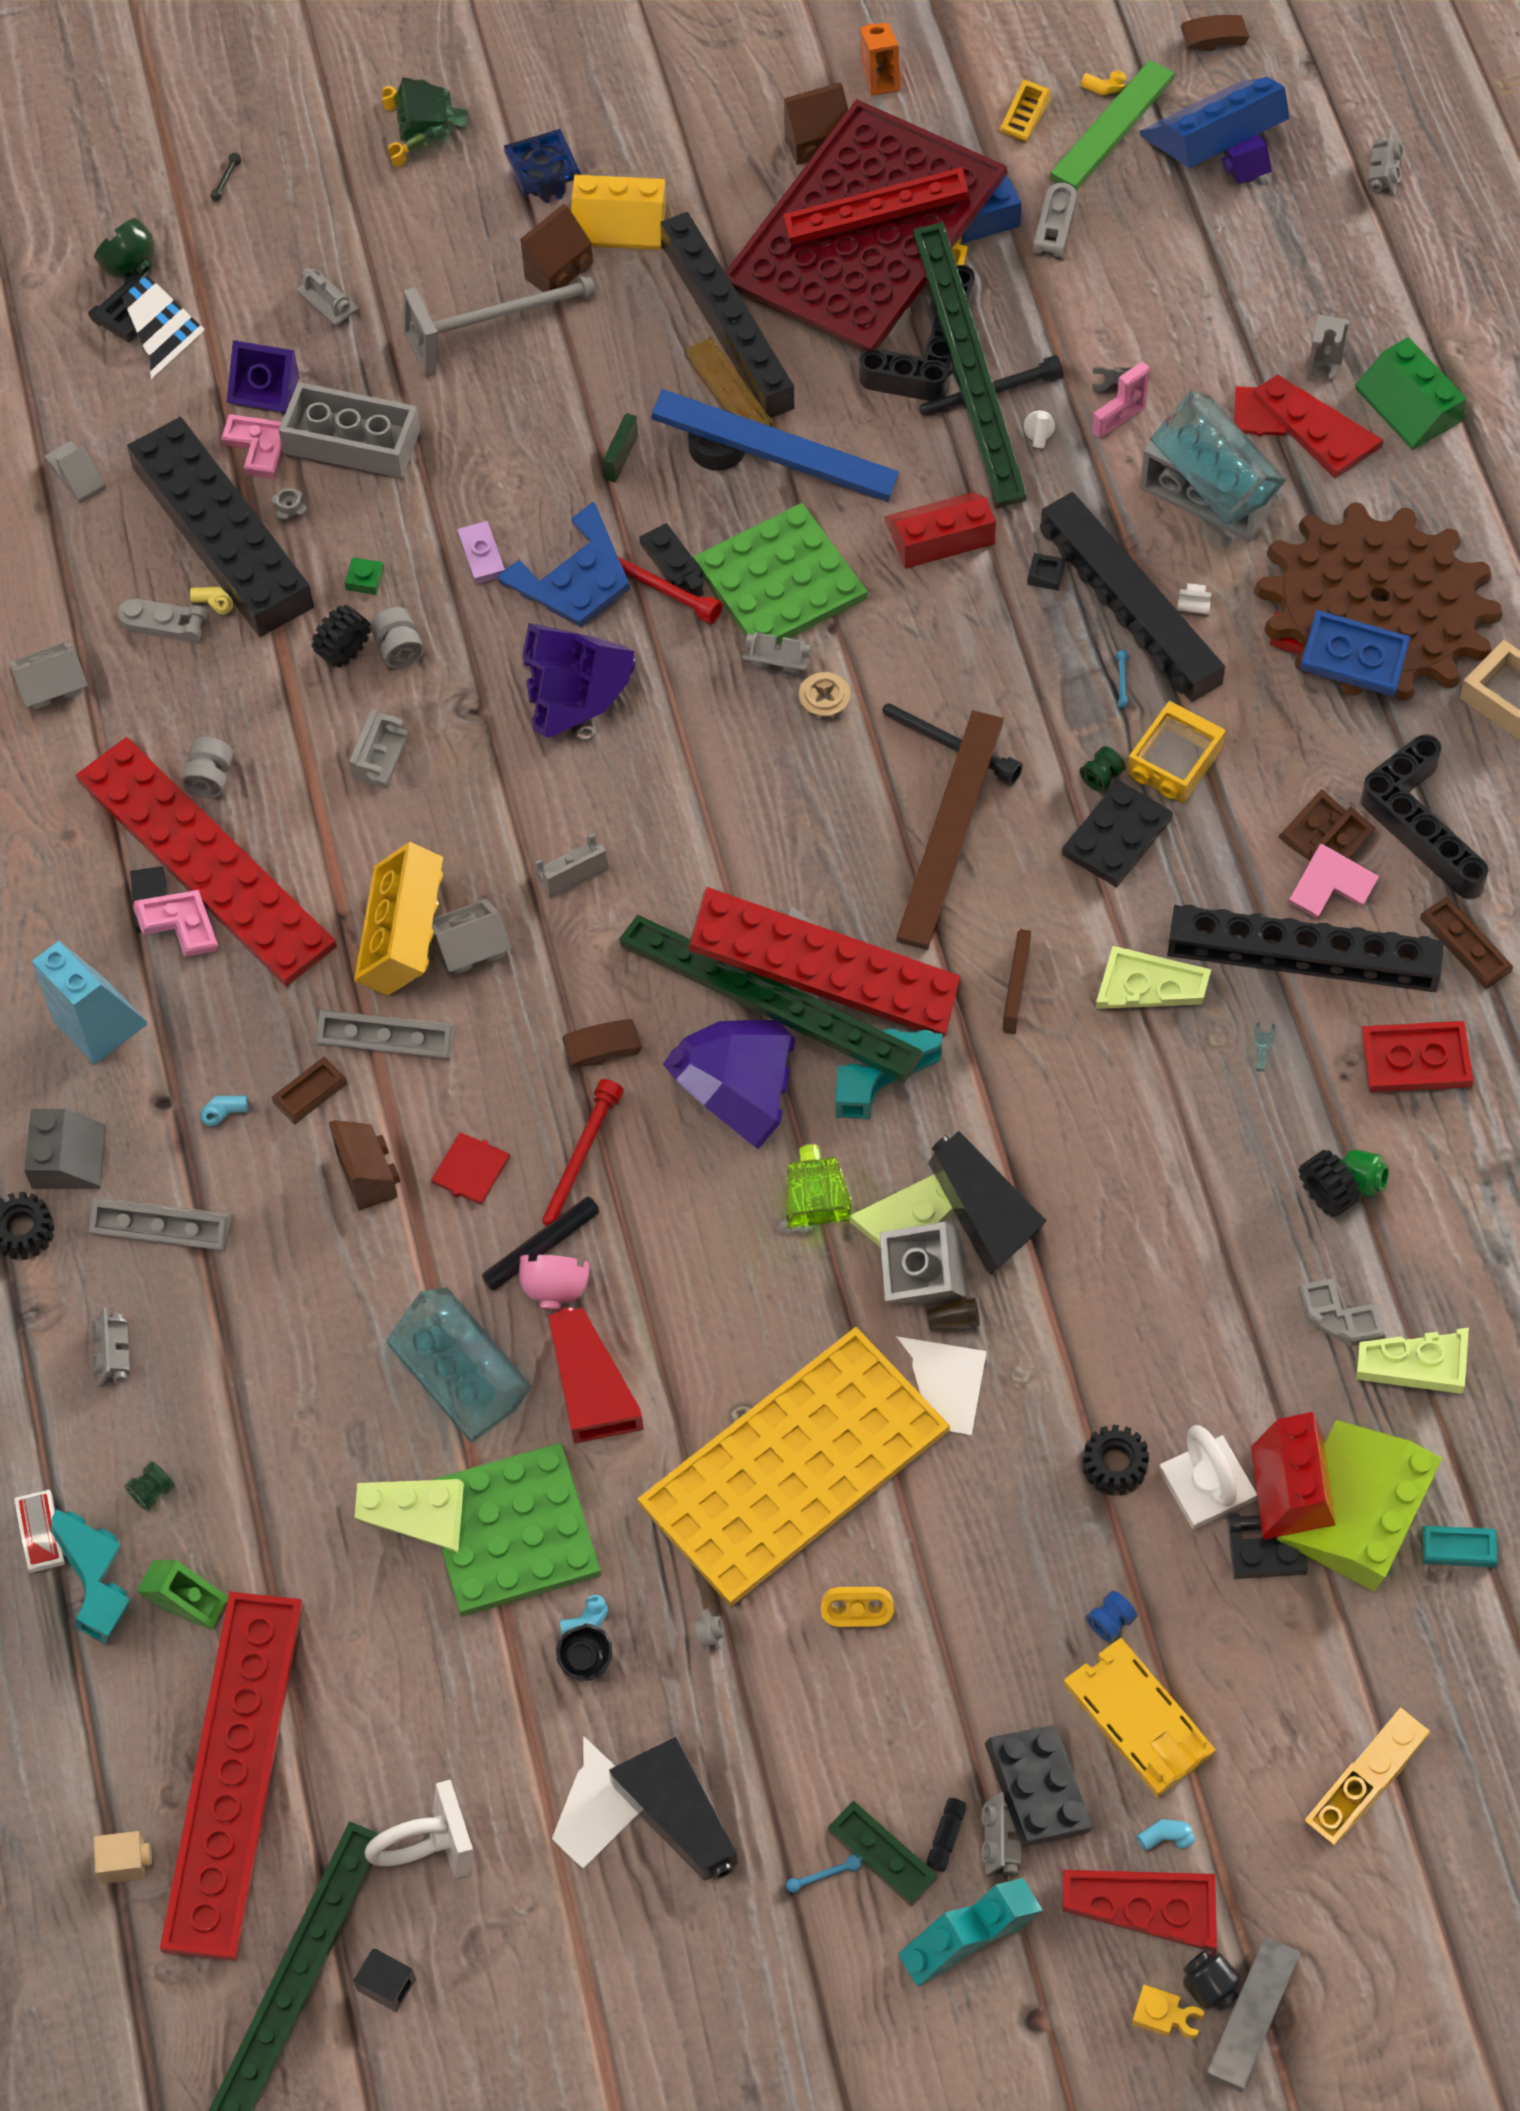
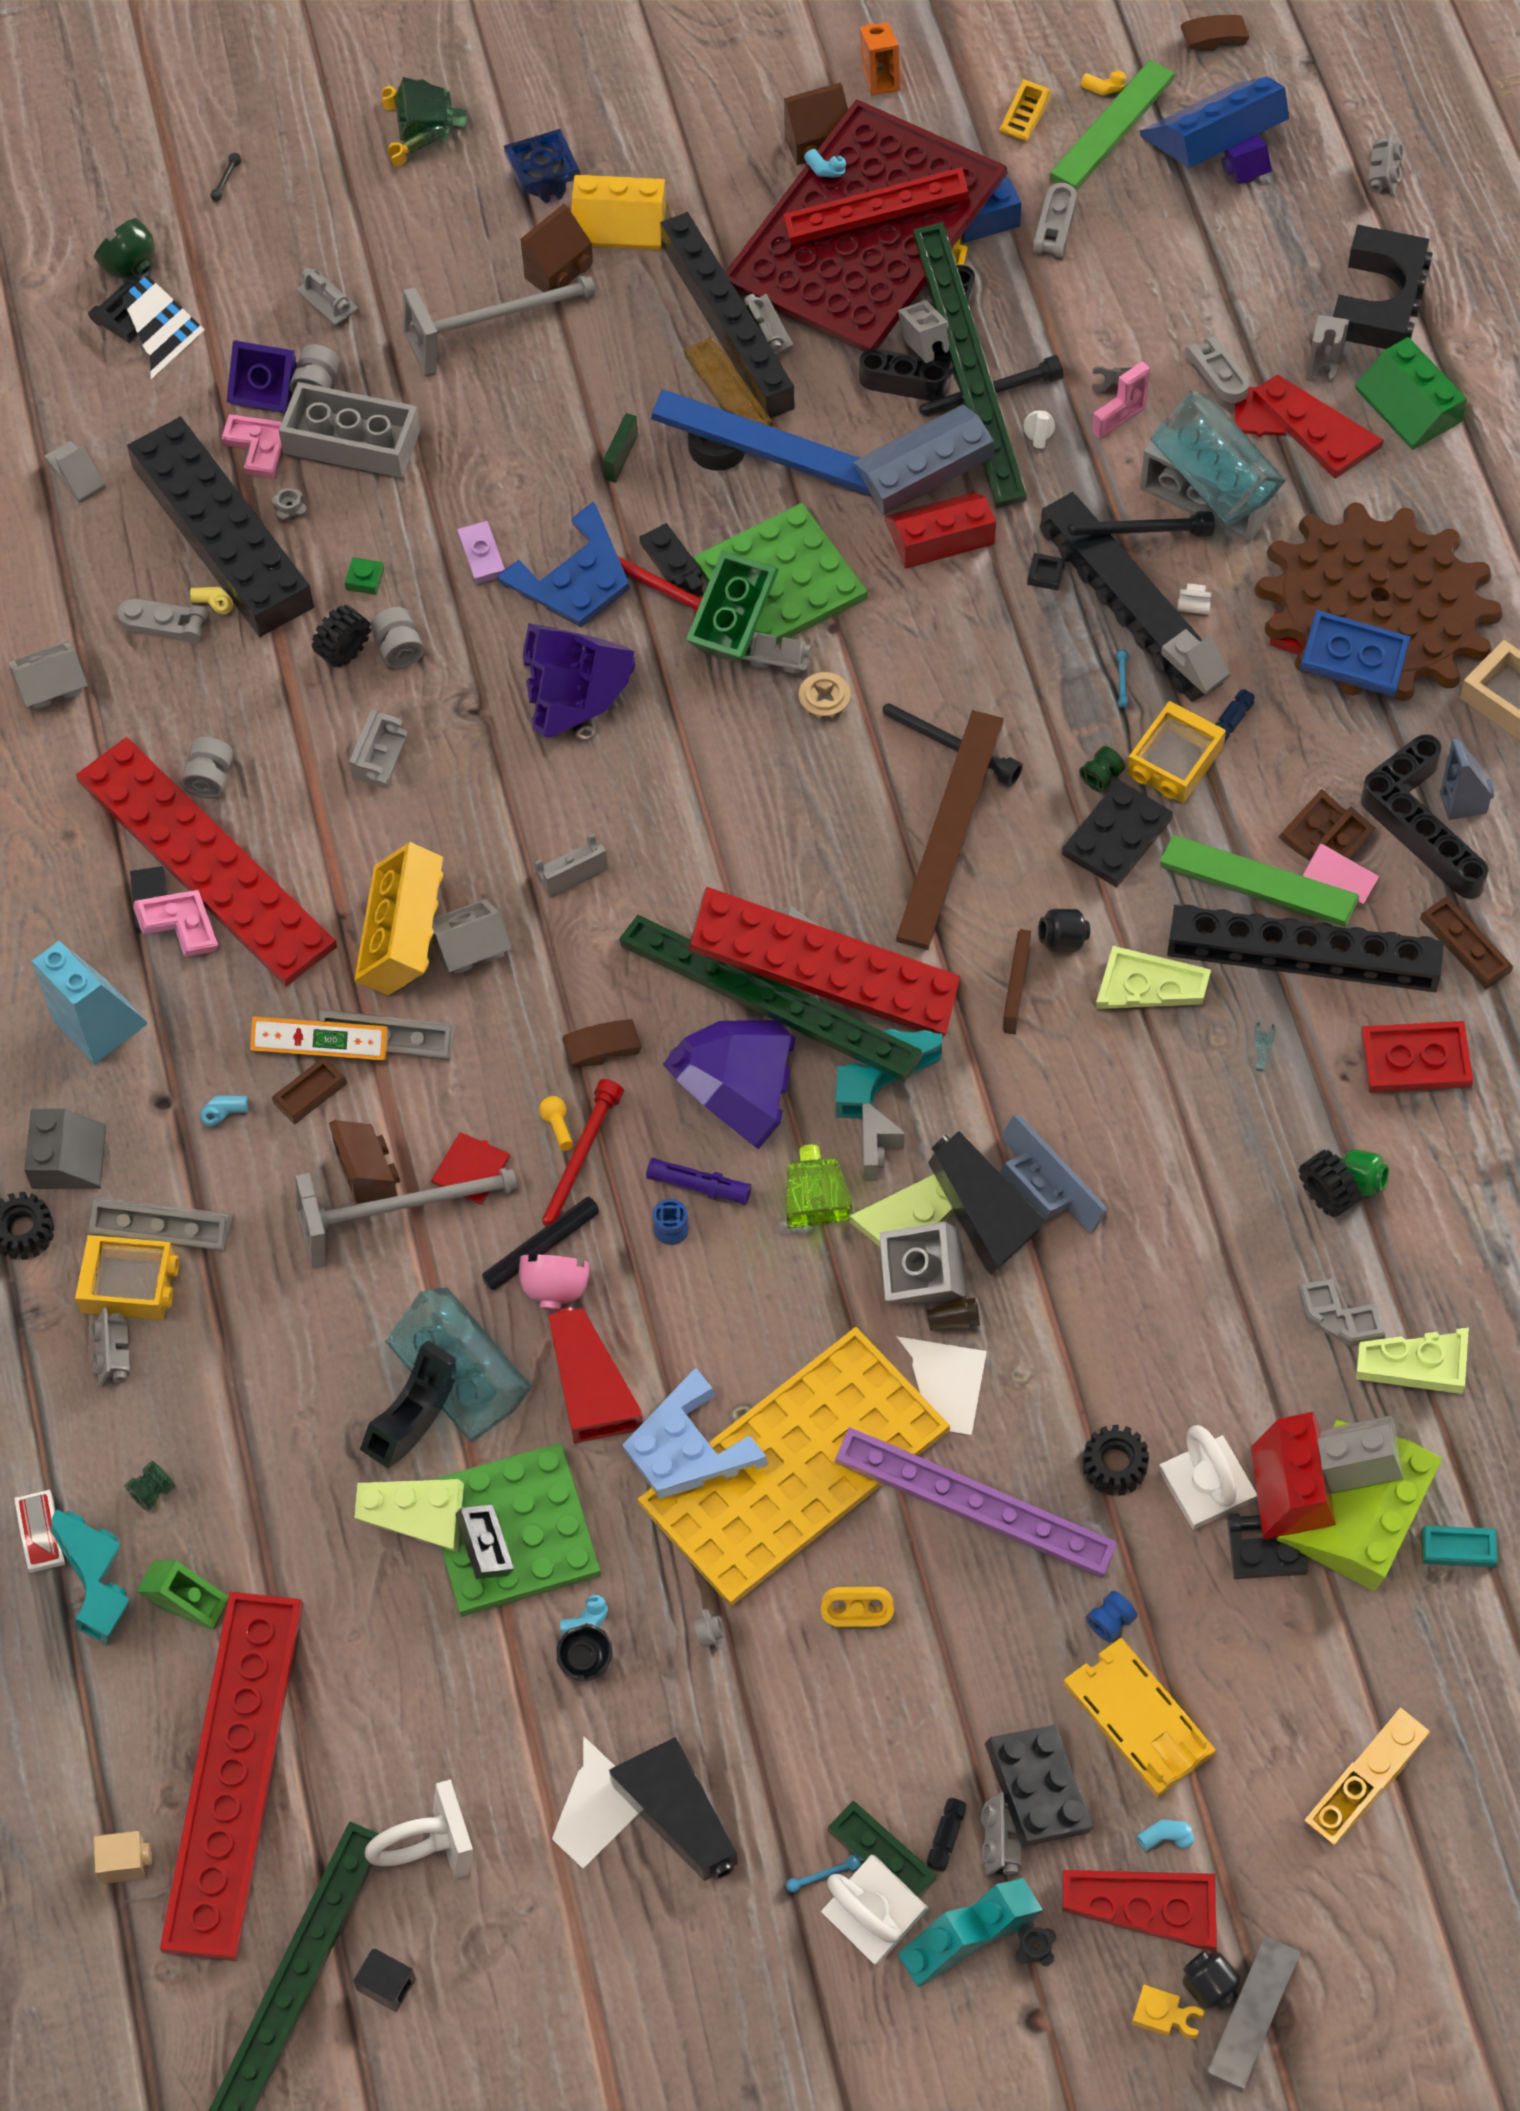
(126, 1277): none -> window
(315, 367): none -> light grey wheel
(315, 1219): none -> light grey tile
(319, 1038): none -> tile
(414, 1410): none -> black arch
(484, 1541): none -> plate
(553, 1111): none -> yellow bar
(670, 1230): none -> blue wheel
(675, 1453): none -> light blue wing
(711, 1184): none -> dark purple pin
(731, 606): none -> green slope
(768, 322): none -> light grey hinge
(822, 168): none -> medium azure arm
(873, 1908): none -> white tile
(878, 1135): none -> light grey slope
(922, 328): none -> light grey hinge
(925, 458): none -> sand blue slope
(975, 1502): none -> medium lavender plate
(1043, 1937): none -> black plate
(1046, 1178): none -> sand blue bracket
(1063, 930): none -> black head
(1196, 660): none -> light grey slope
(1200, 524): none -> black piece
(1219, 369): none -> light grey plate
(1235, 711): none -> dark blue axle
(1259, 880): none -> bright green tile
(1360, 1454): none -> light grey slope
(1402, 260): none -> black arch
(1464, 785): none -> sand blue slope

